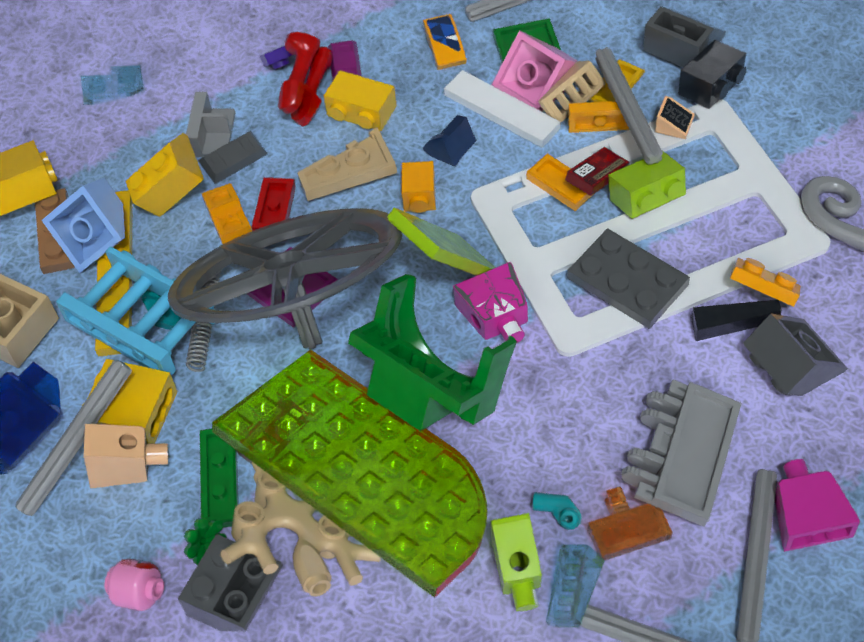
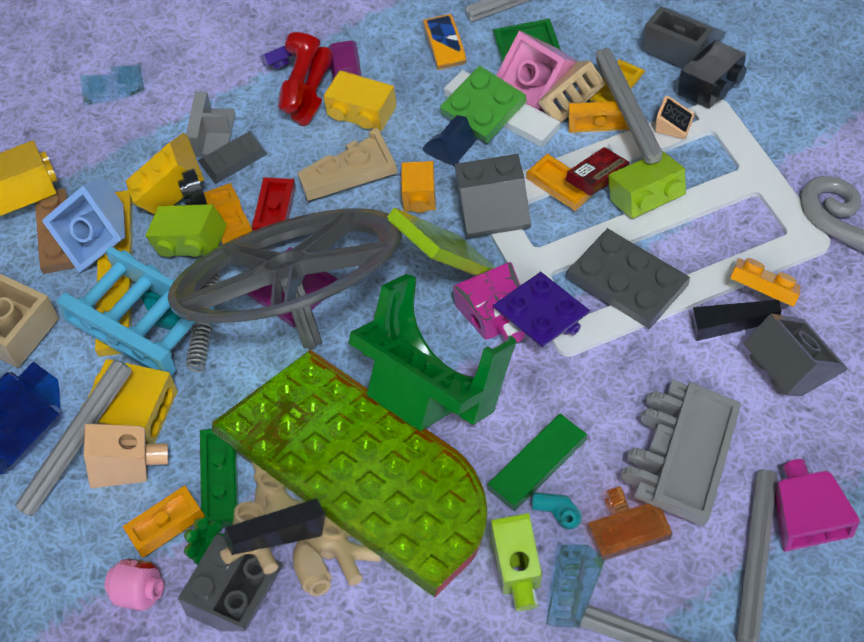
(163, 521): none -> light orange plate
(186, 230): none -> lime brick
(191, 188): none -> black plate
(276, 528): none -> black piece
(485, 102): none -> bright green plate
(492, 195): none -> dark grey slope
(537, 462): none -> green tile
(542, 309): none -> dark purple hinge

